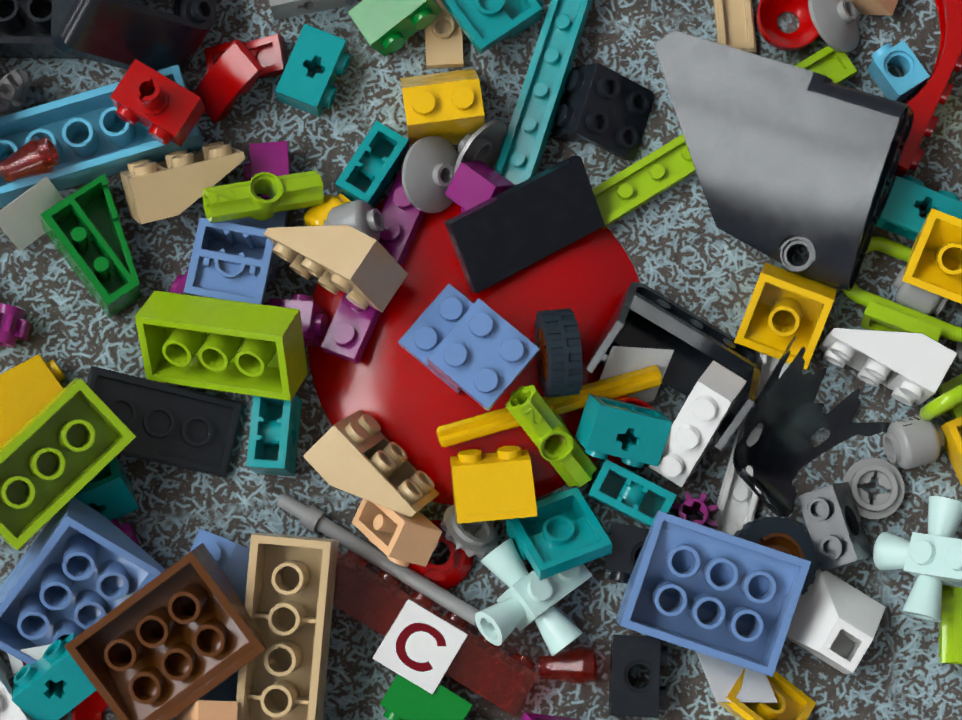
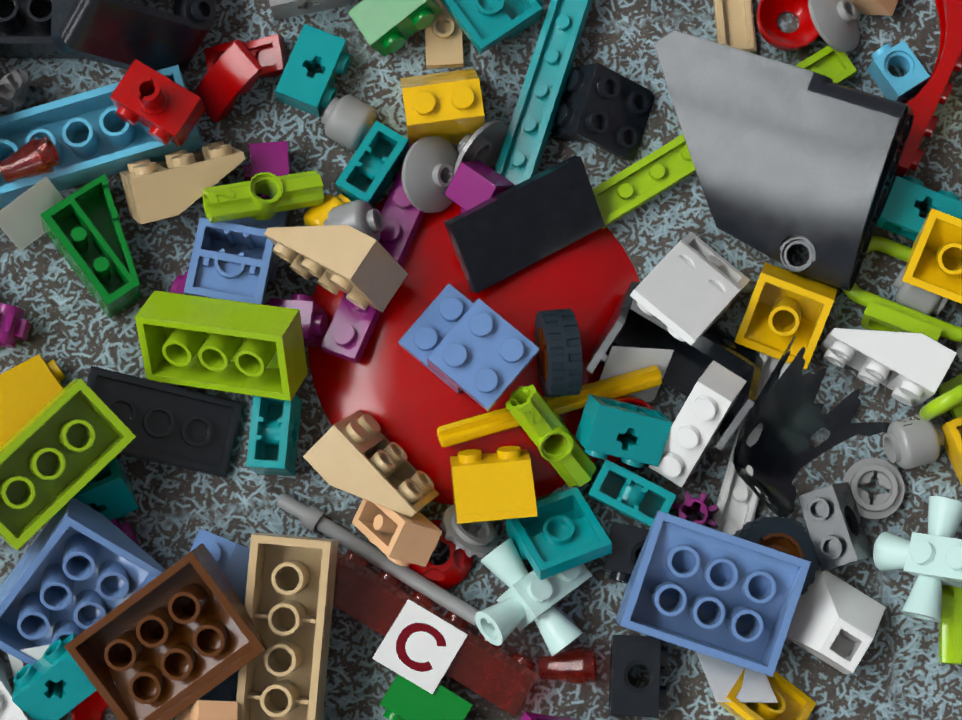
(348, 121): none -> light grey head
(689, 289): none -> white slope

